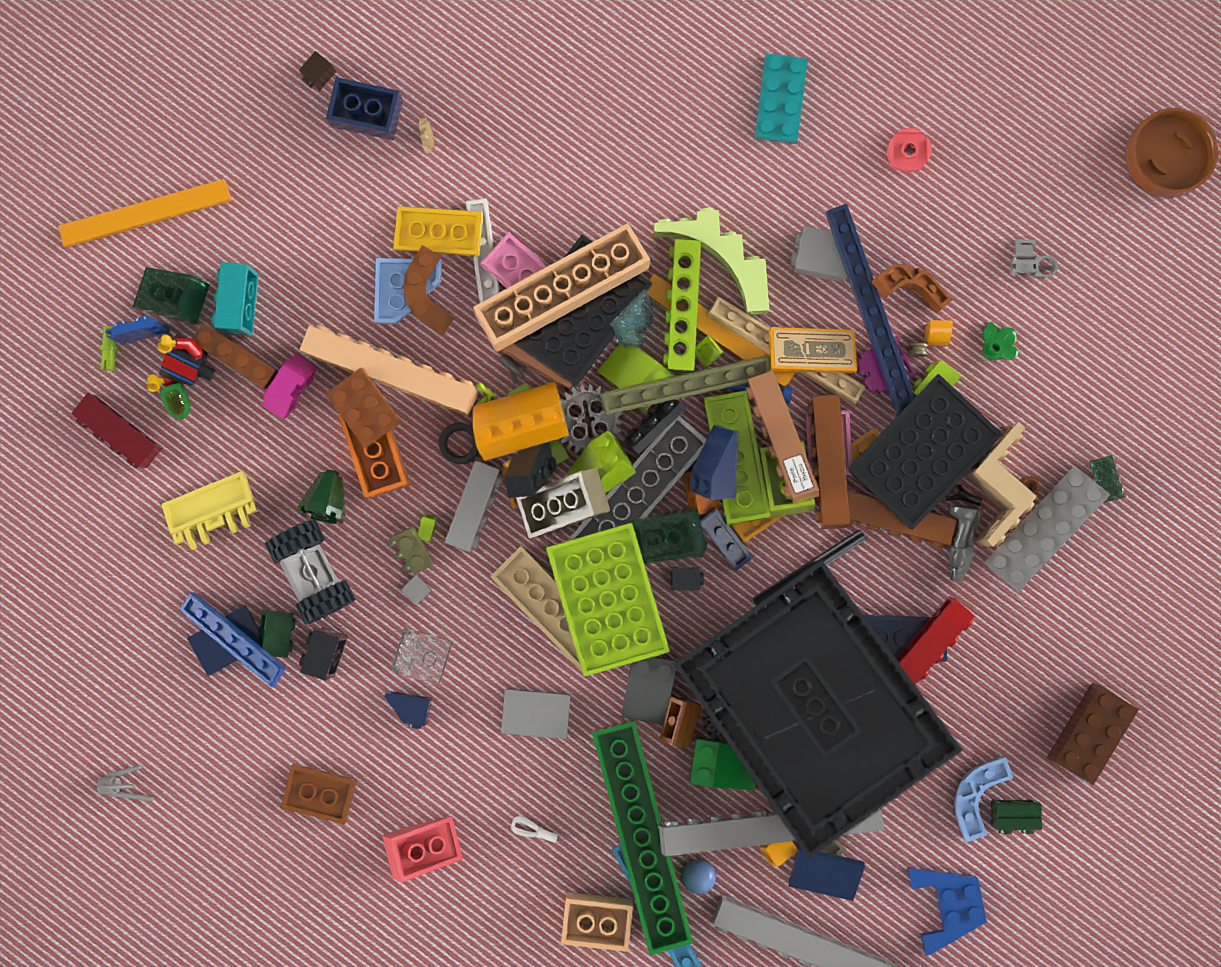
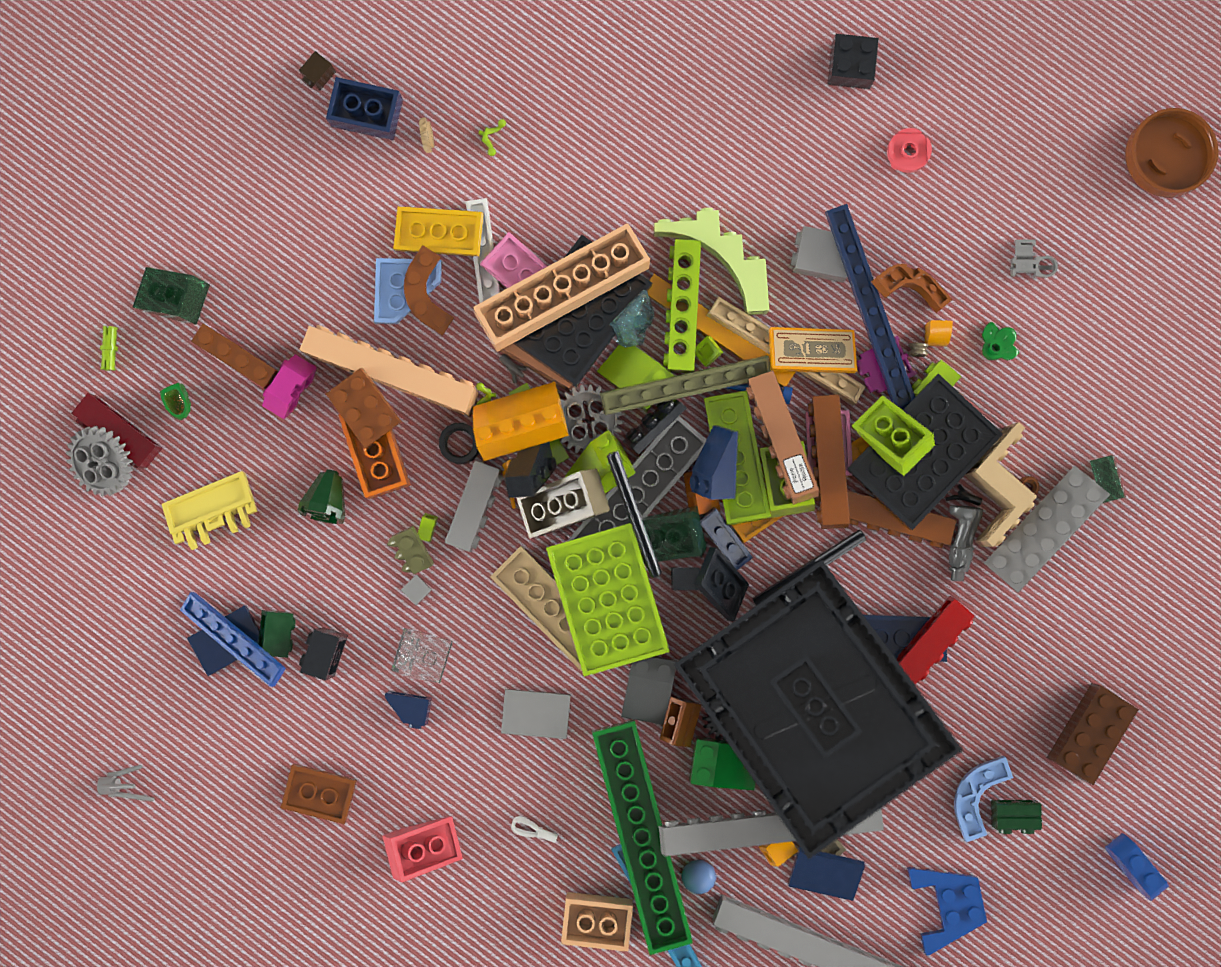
(99, 461): none -> light grey gear
(140, 329): blue plate -> none
(144, 213): light orange tile -> none
(182, 363): torso -> none
(235, 299): teal brick -> none
(309, 571): plate -> none
(491, 151): none -> lime piece
(634, 514): none -> black axle
(721, 584): none -> black plate
(781, 98): teal plate -> none
(853, 61): none -> black brick
(894, 435): none -> lime slope
(1136, 867): none -> blue brick

